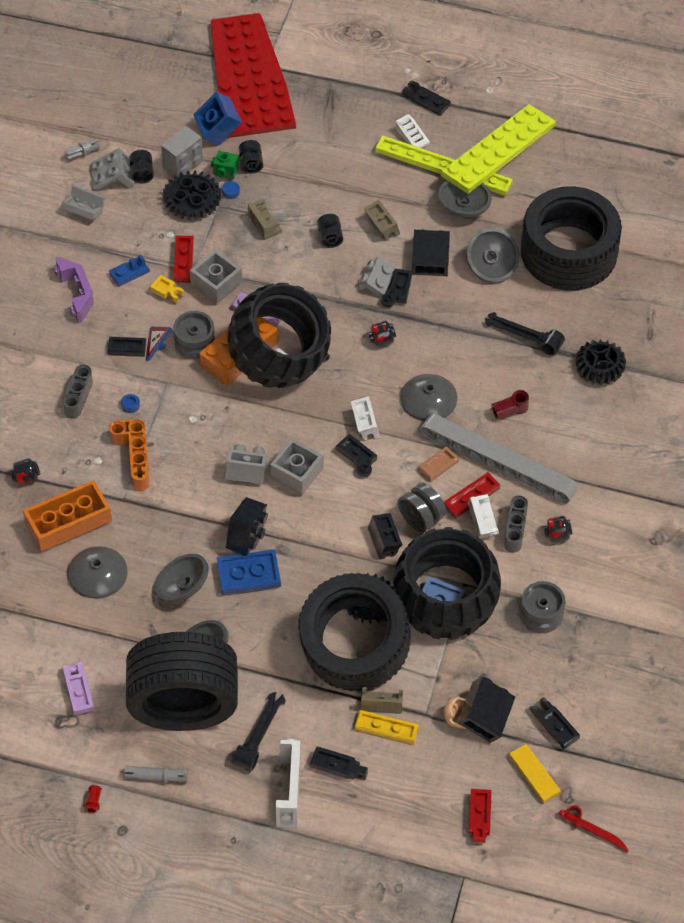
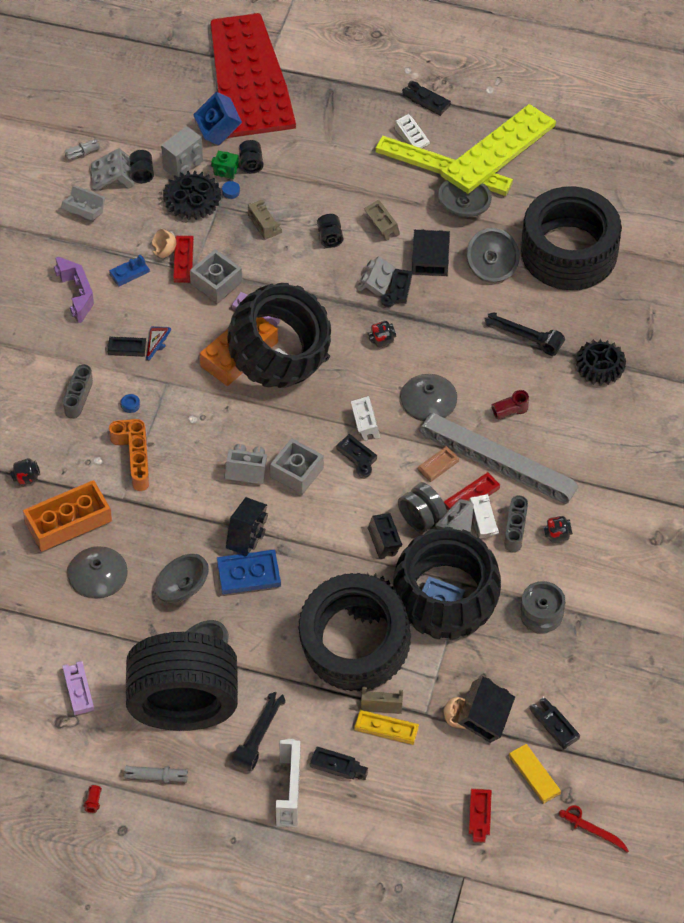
(164, 243): none -> light nougat hair
(165, 287): yellow plate -> none
(193, 333): dark grey wheel -> none
(458, 516): none -> light grey slope

